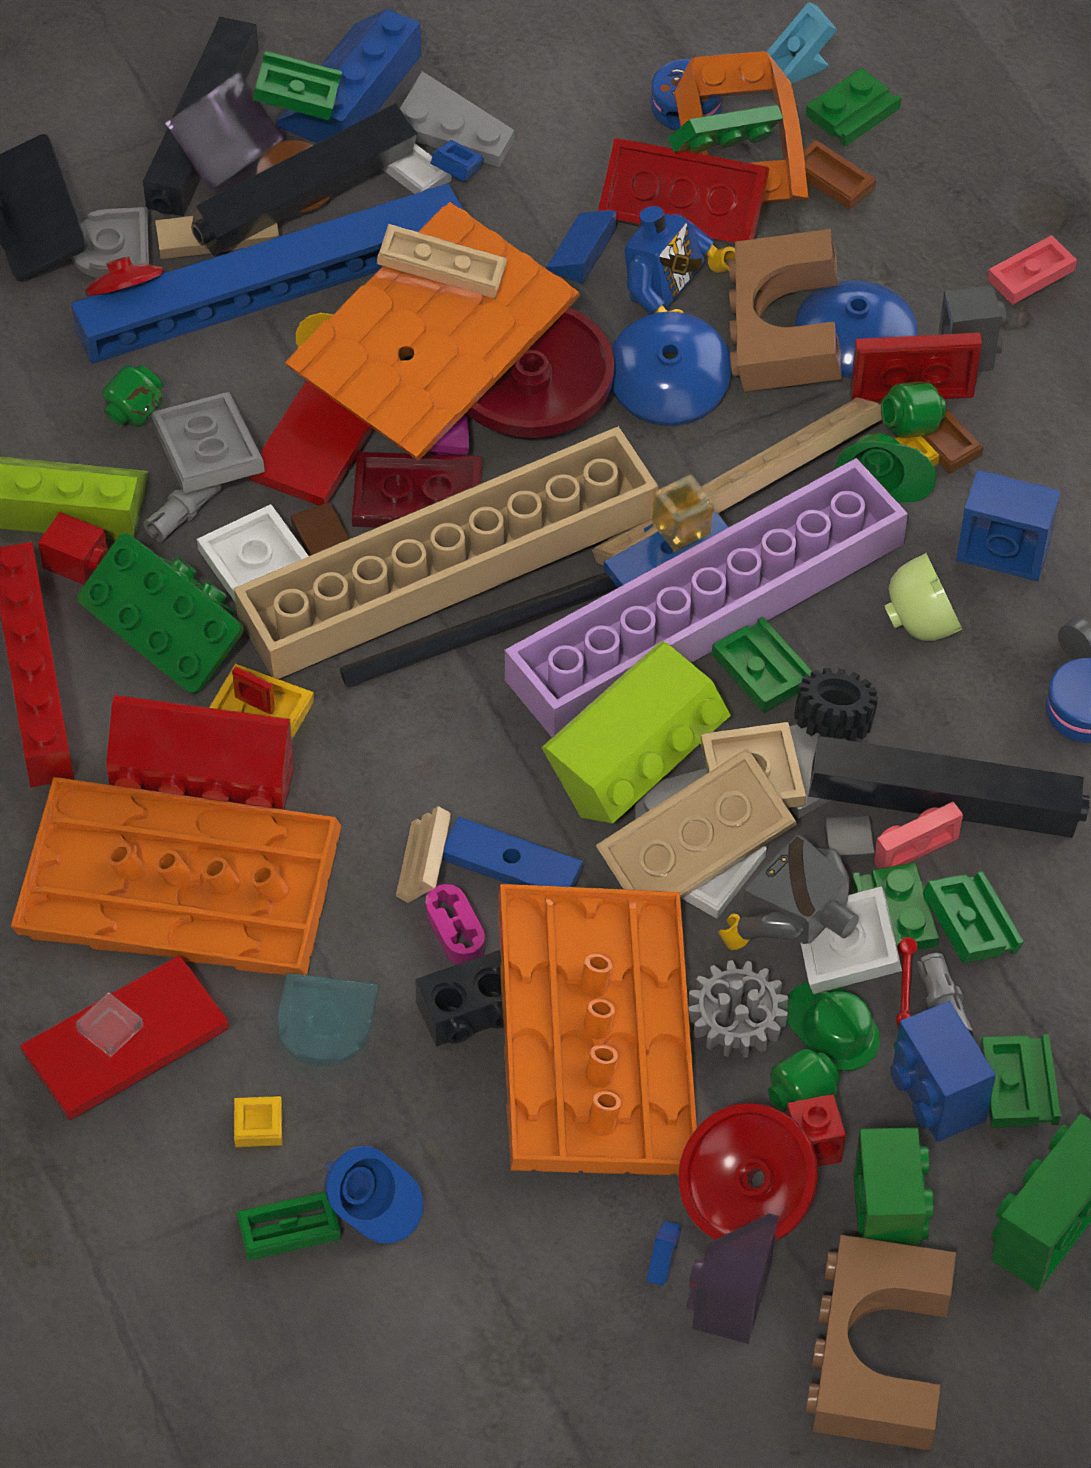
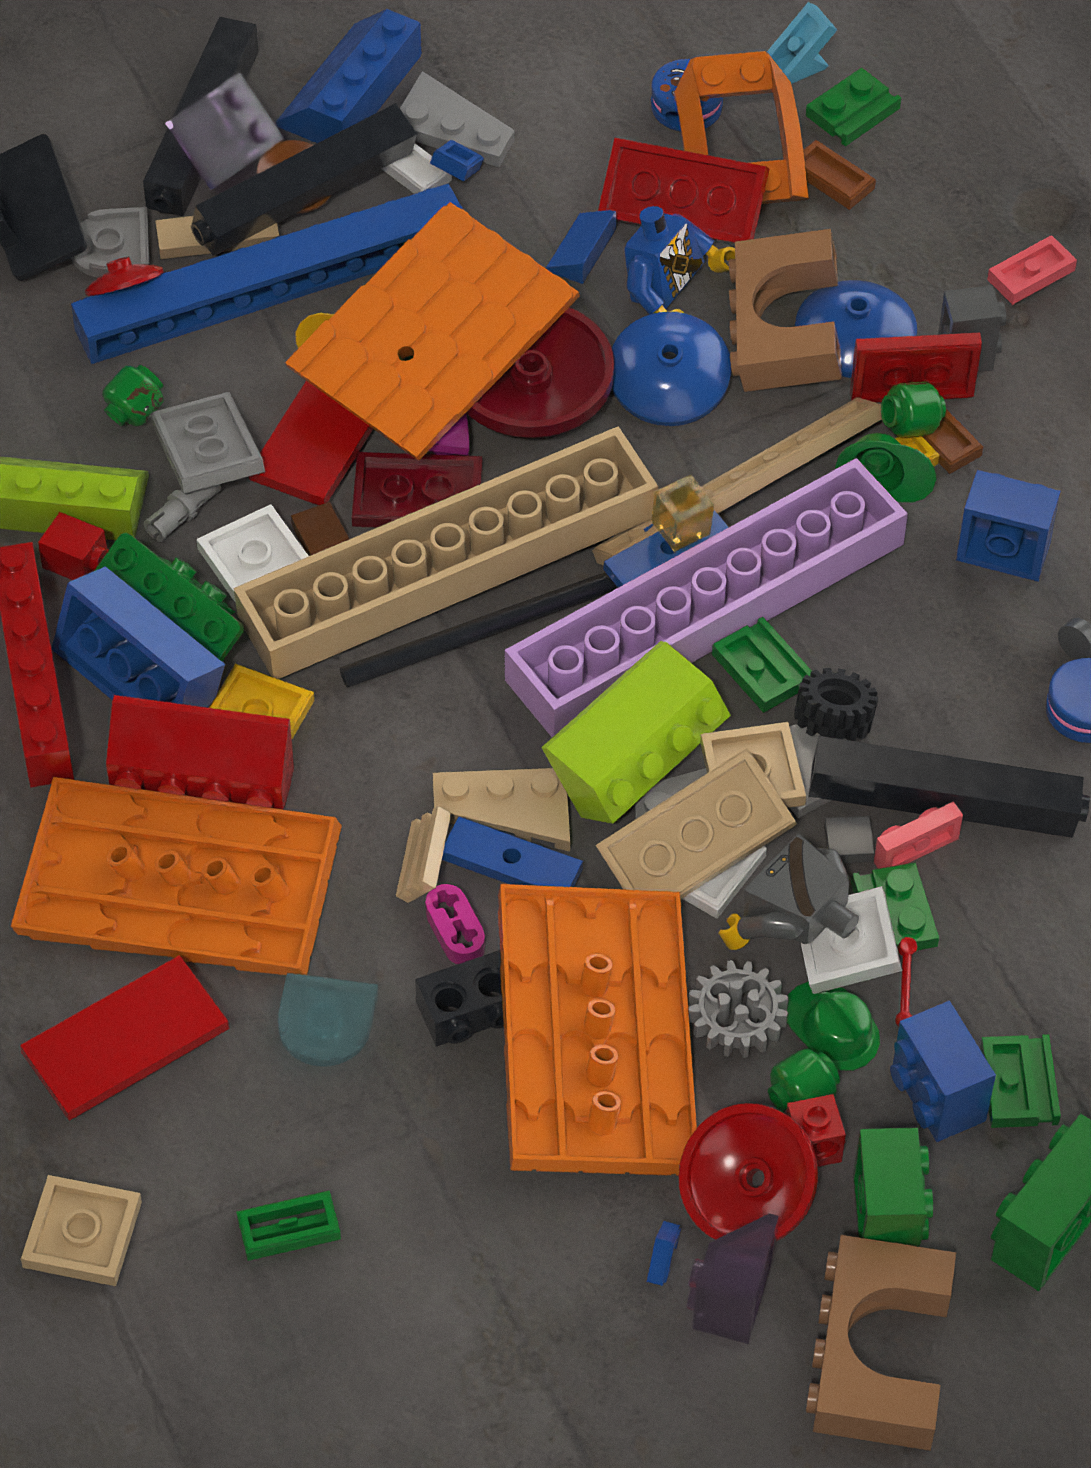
(81, 1230): none -> tan plate
(109, 1024): clear tile -> none
(131, 645): none -> blue slope
(253, 690): red slope -> none
(258, 1121): yellow tile -> none
(297, 85): green plate -> none
(373, 1194): blue piece -> none
(441, 261): tan tile -> none
(514, 801): none -> tan wing
(725, 129): green plate -> none
(921, 602): yellowish green cylinder -> none
(940, 985): light grey pin -> none
(972, 917): green plate -> none

